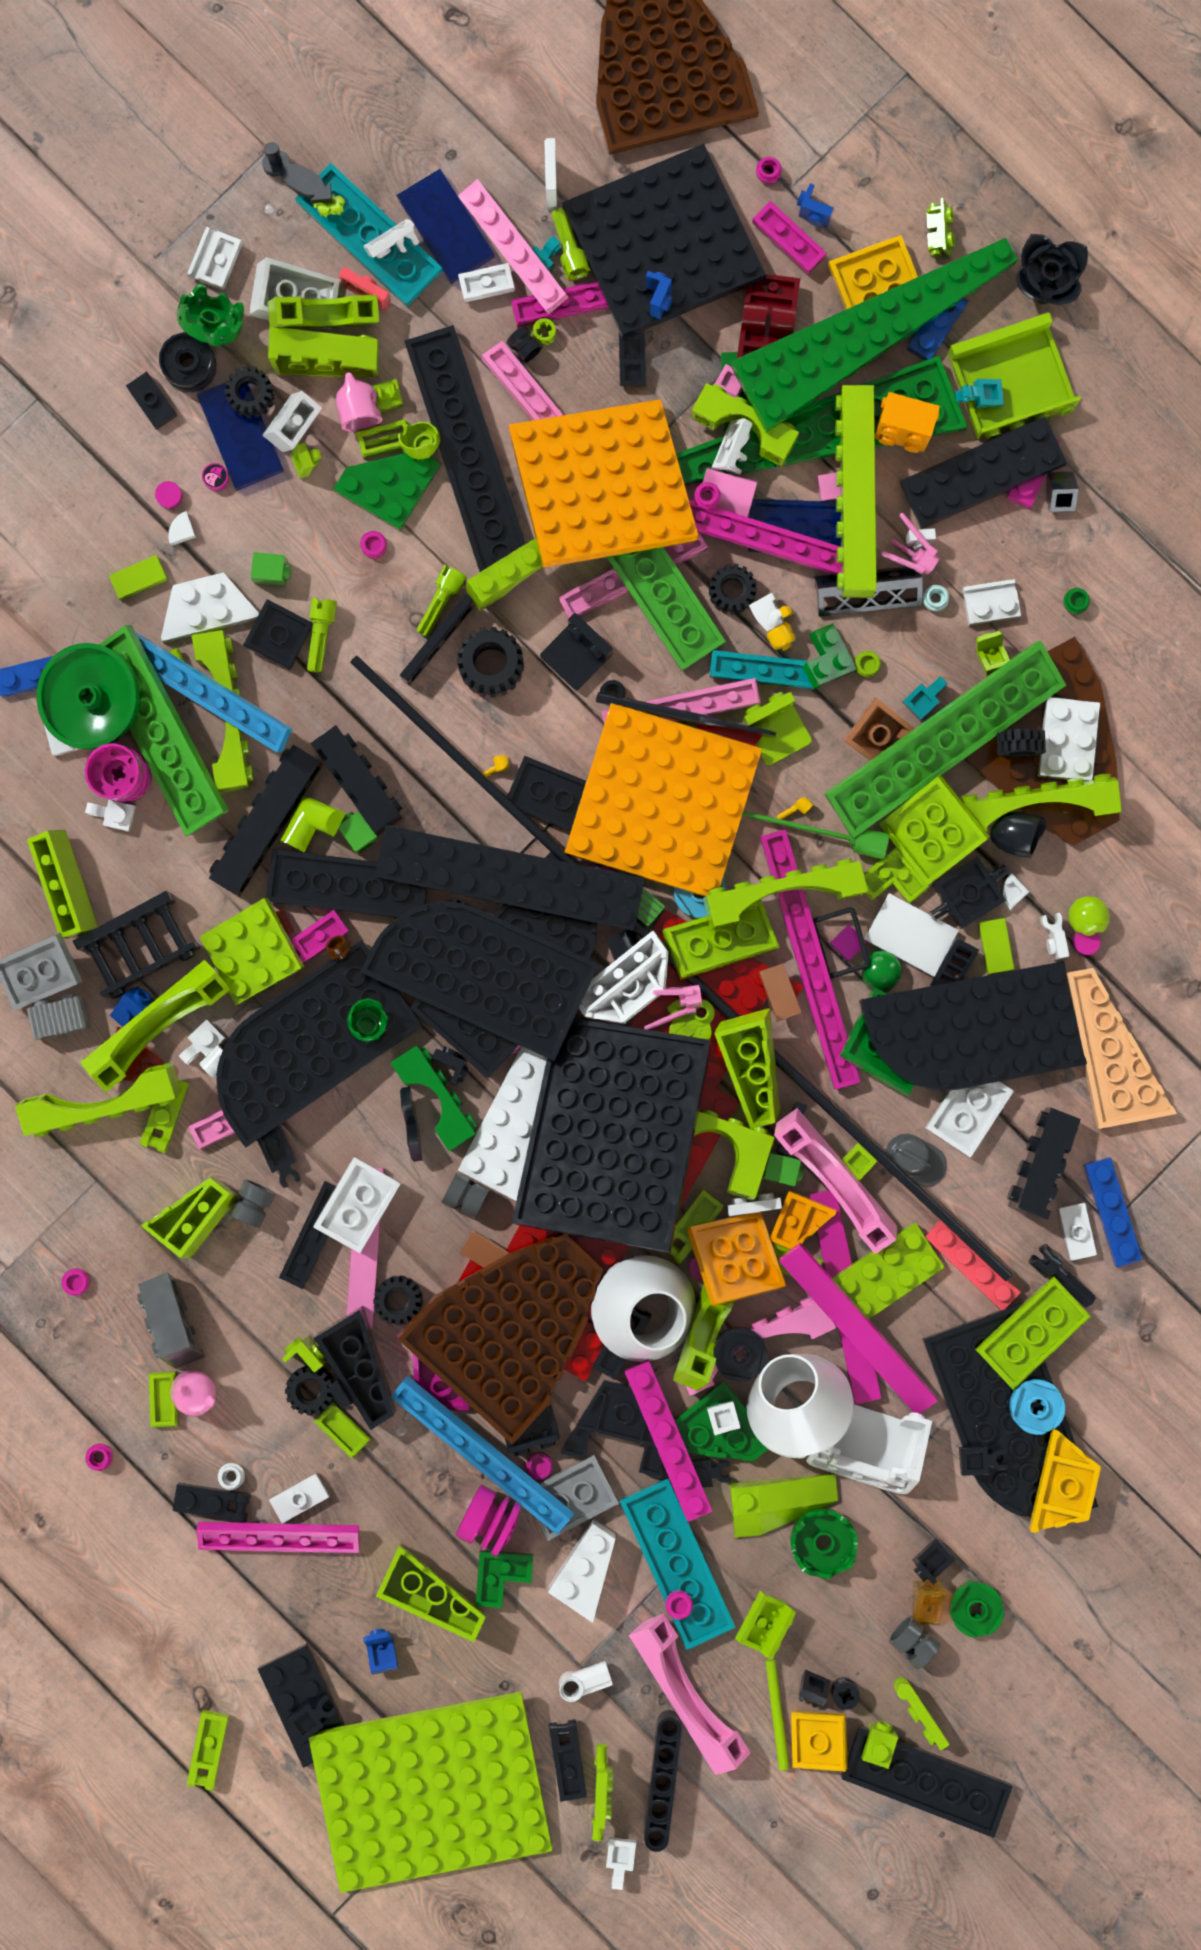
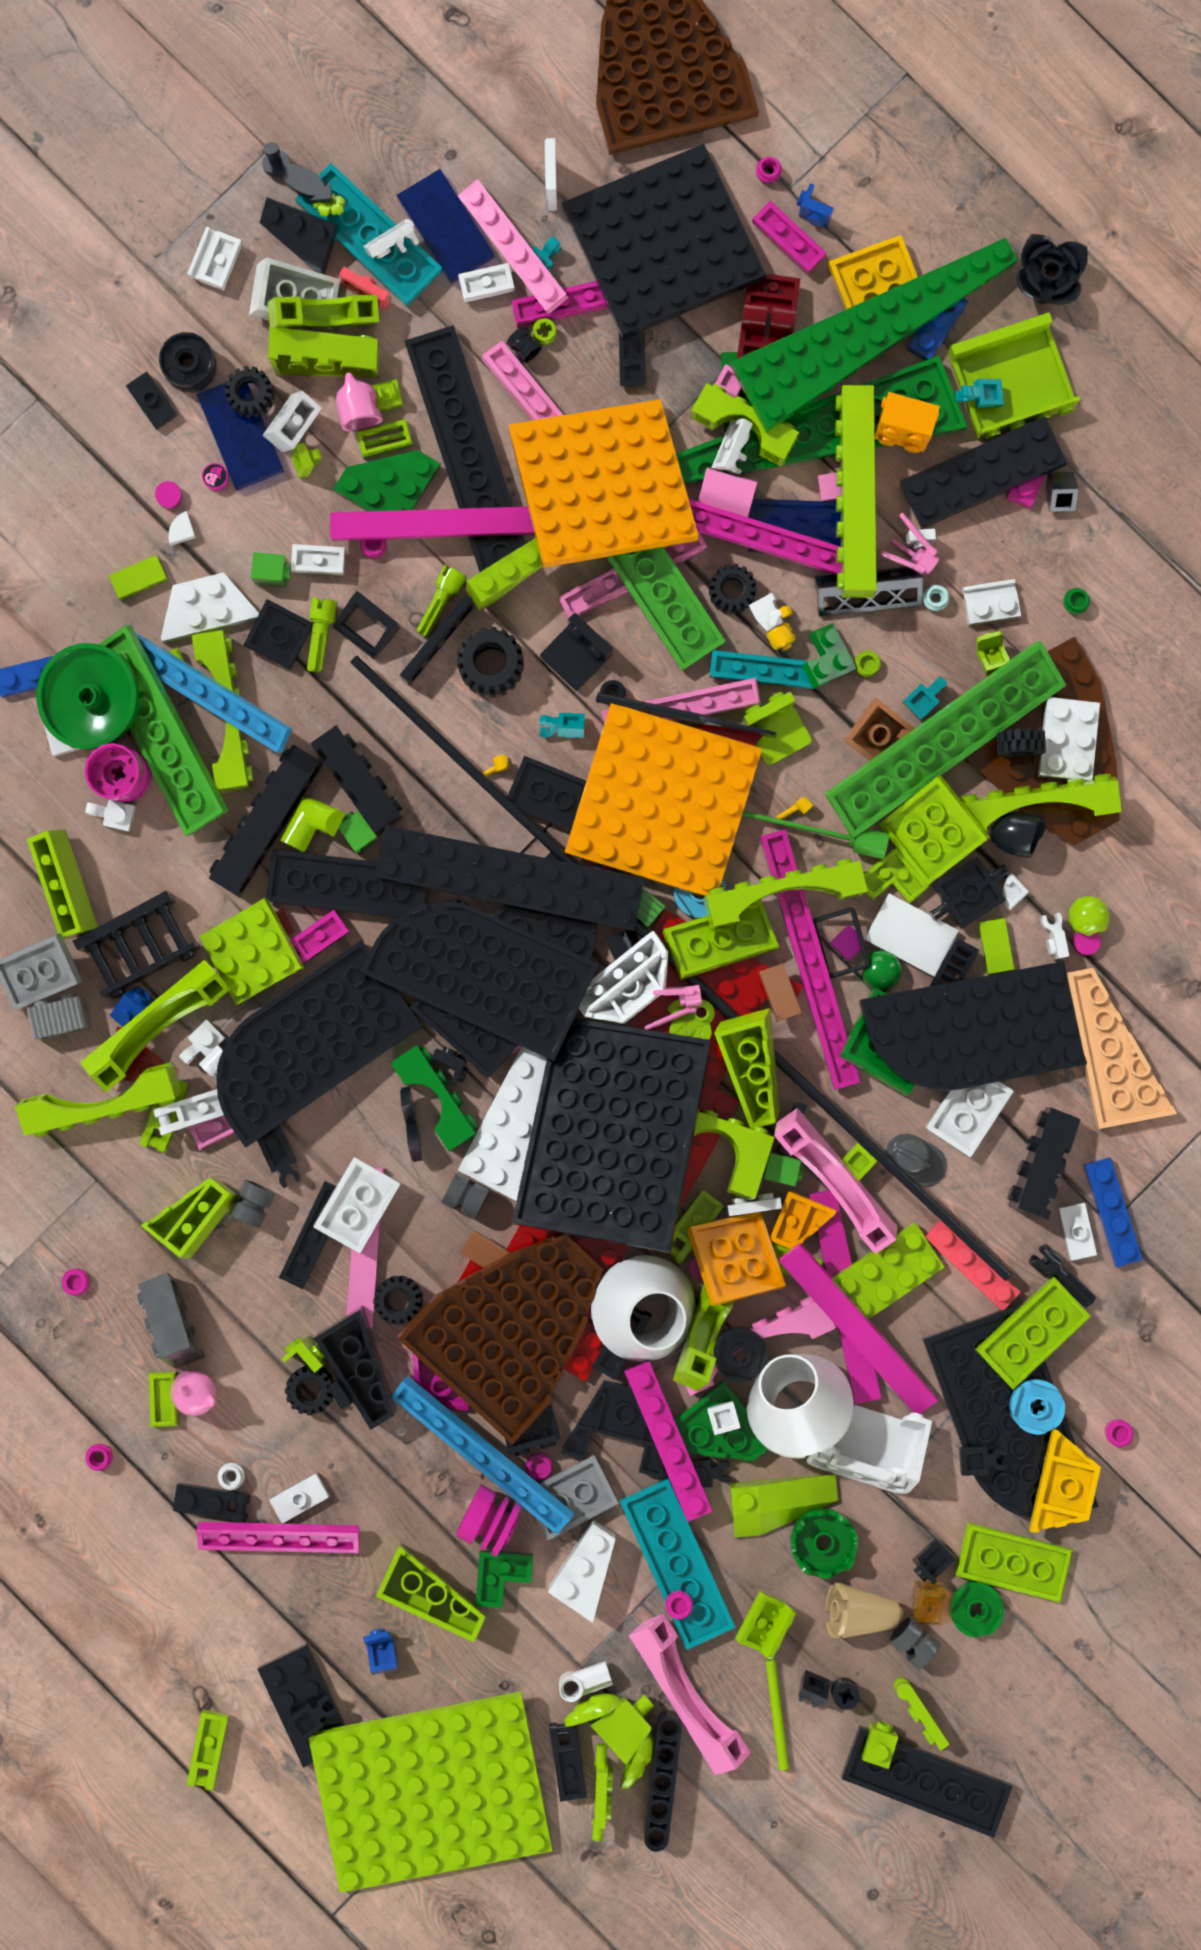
(189, 1112): none -> white plate
(224, 317): green plate -> none
(301, 232): none -> black wing
(318, 559): none -> white plate
(338, 947): reddish brown plate -> none
(342, 1430): lime tile -> none
(367, 1020): green hair -> none
(376, 614): none -> black tile
(419, 440): lime hair -> none
(430, 523): none -> dark pink tile
(567, 725): none -> teal plate
(573, 258): lime piece -> none
(620, 1858): white plate -> none
(621, 1729): none -> lime torso
(662, 297): blue bracket -> none
(710, 488): dark pink plate -> none
(819, 1740): yellow plate -> none
(859, 1612): none -> tan cone
(940, 218): lime hinge -> none
(1013, 1562): none -> lime tile
(1119, 1433): none -> dark pink tile

